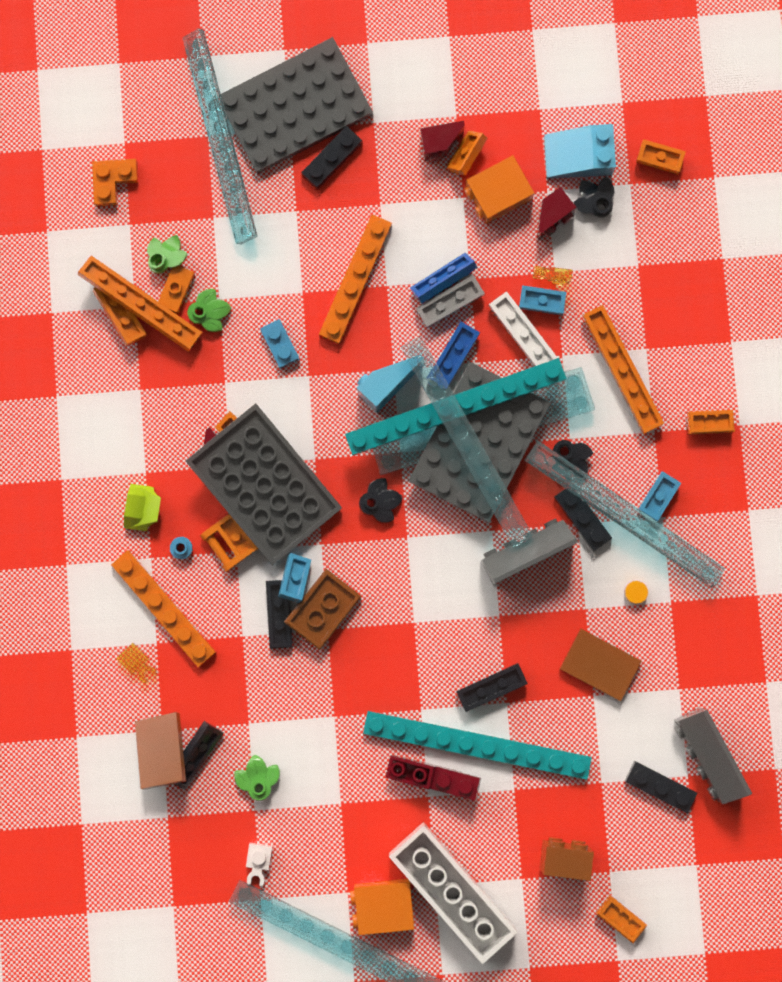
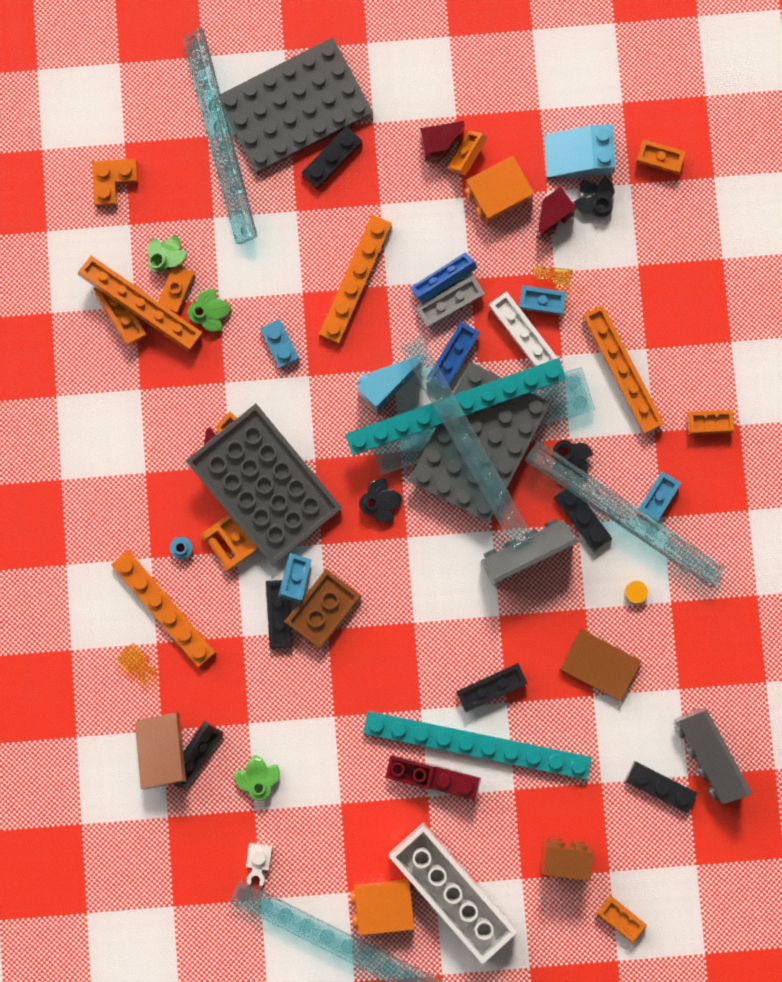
(141, 507): lime slope -> none

